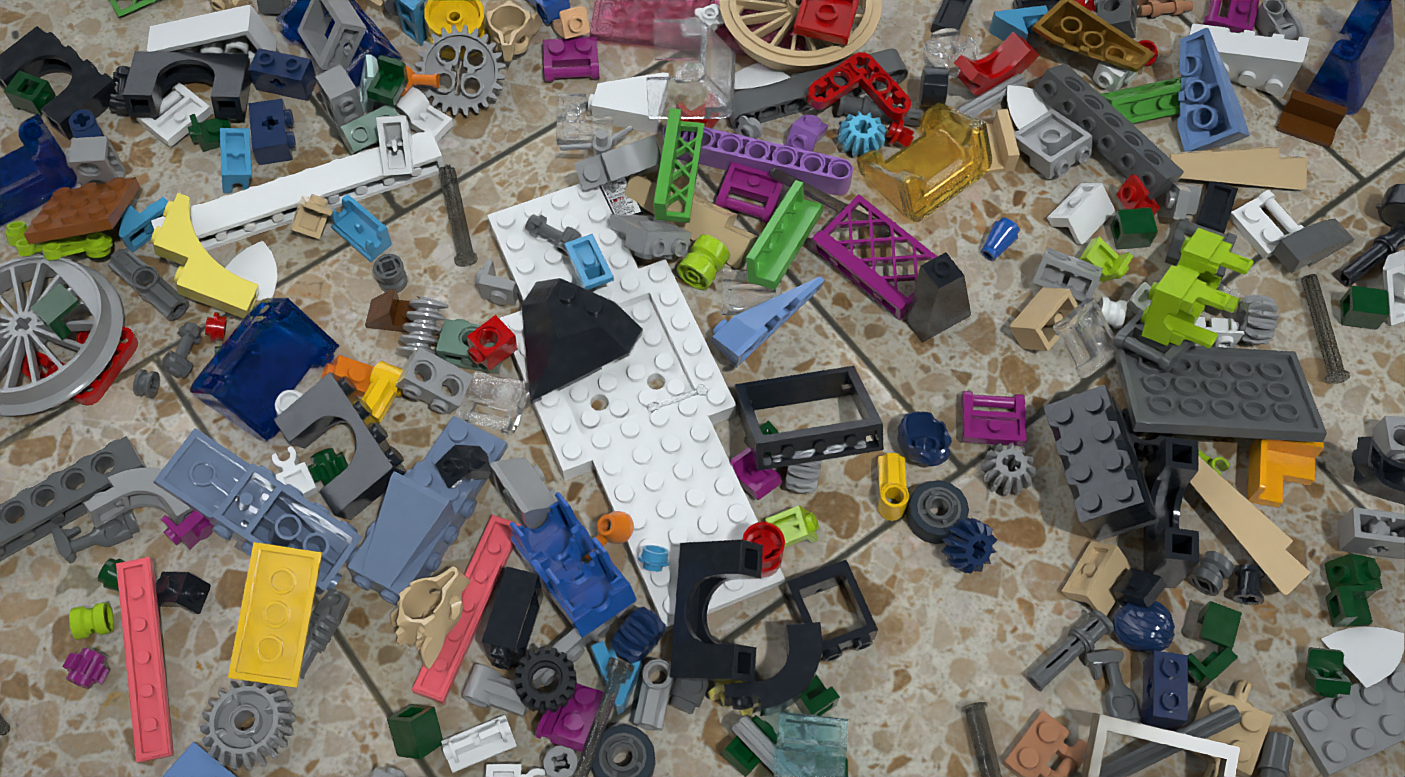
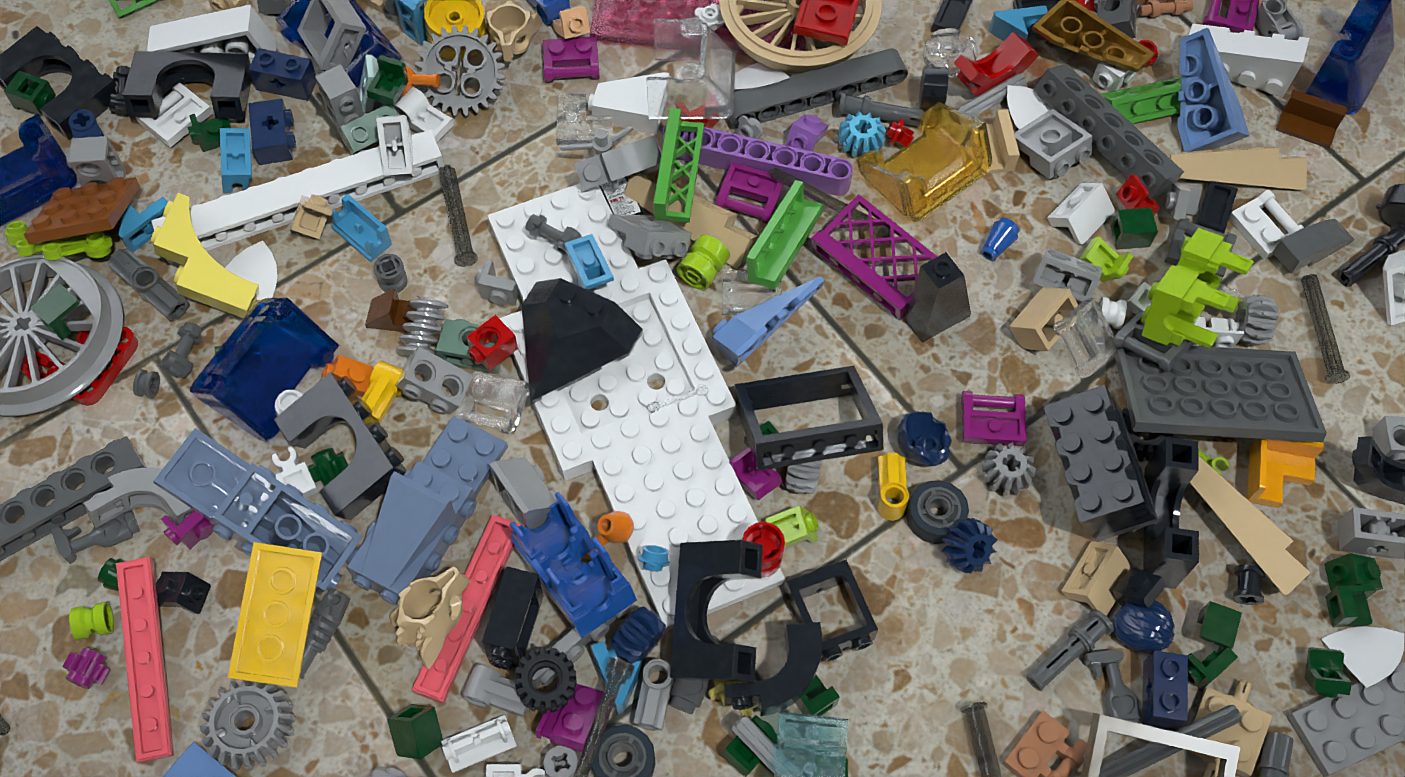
(216, 327): red plate -> none
(463, 463): black bracket -> none
(855, 78): red beam -> none
(1211, 573): dark grey wheel -> none
(1364, 307): dark green panel -> none

